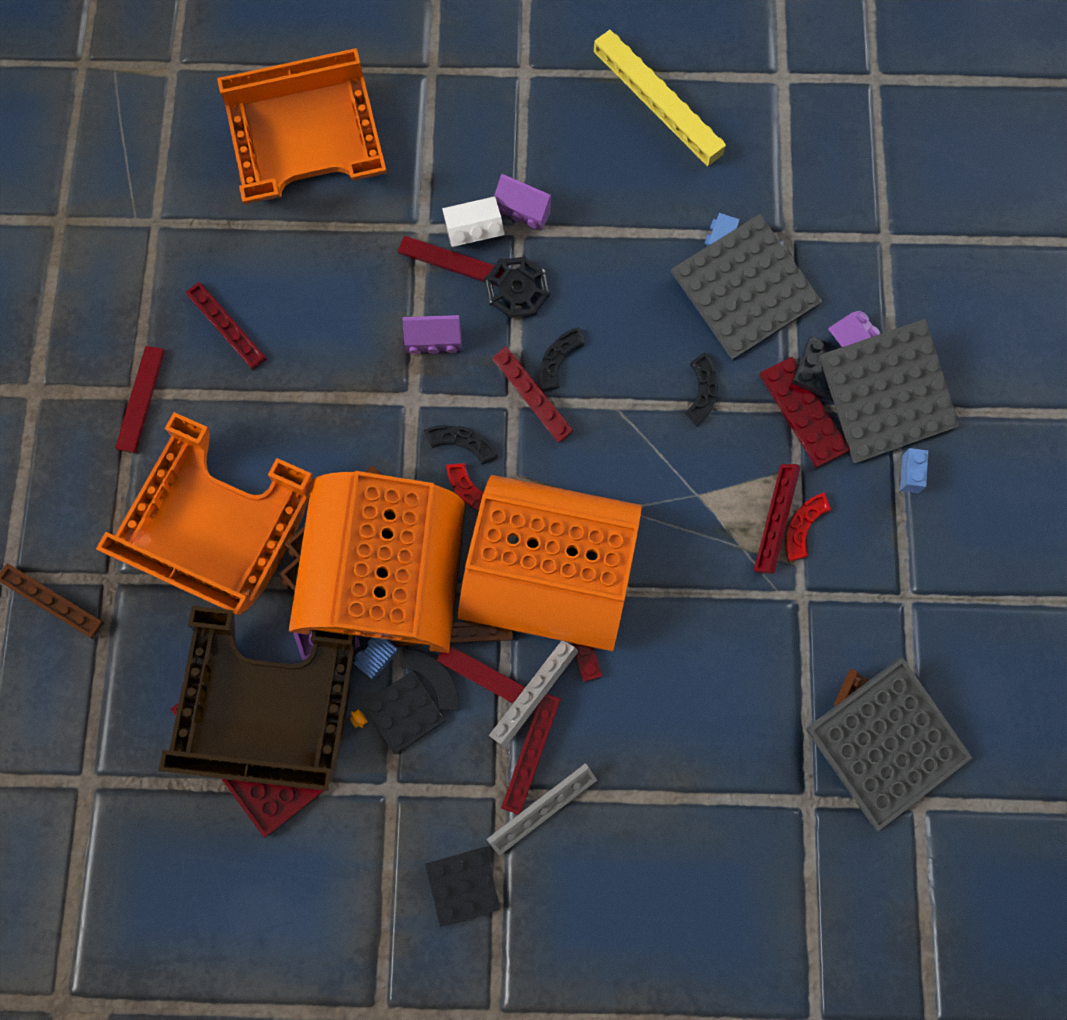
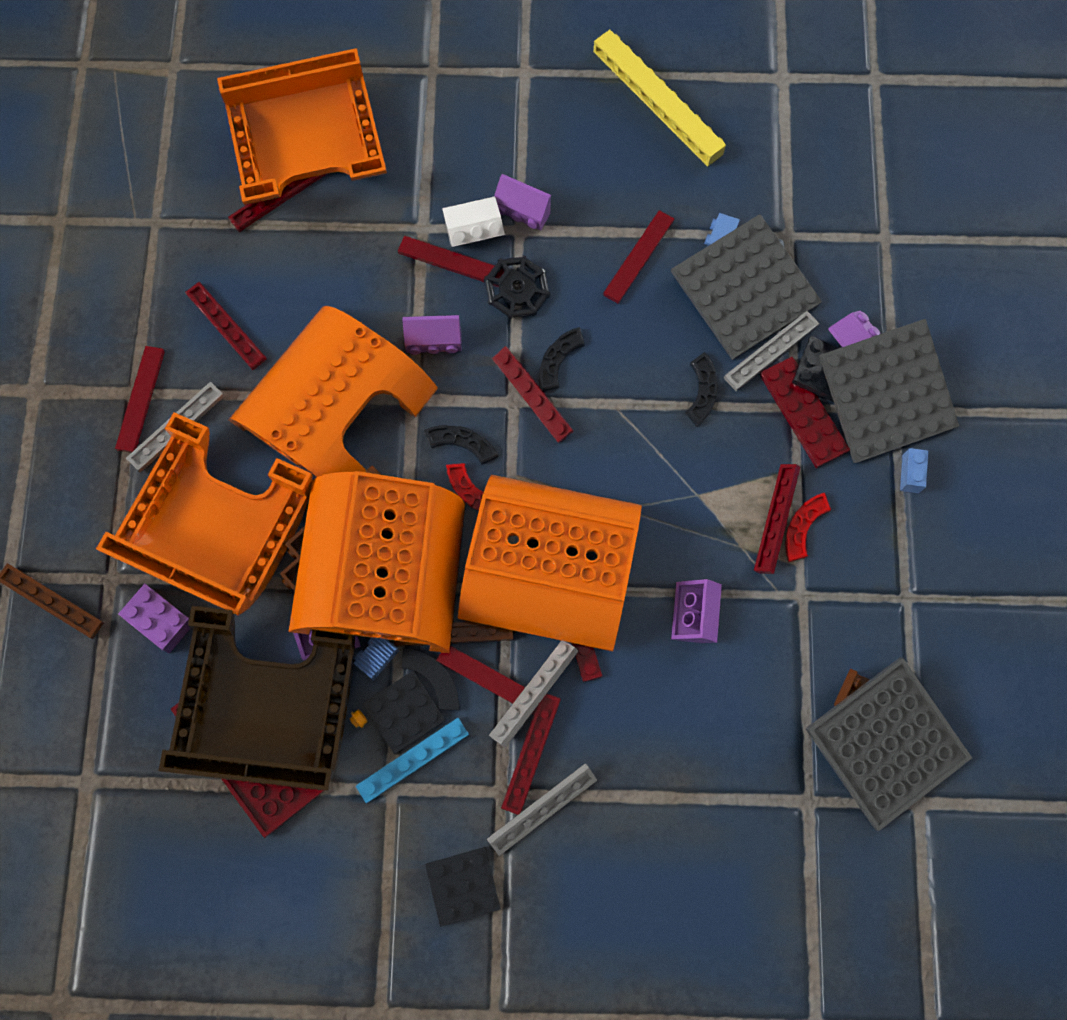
(156, 618): none -> medium lavender brick
(193, 410): none -> light grey plate
(252, 212): none -> dark red tile
(324, 386): none -> orange slope
(412, 760): none -> dark azure plate
(638, 257): none -> dark red tile
(696, 611): none -> medium lavender slope
(771, 351): none -> light grey plate

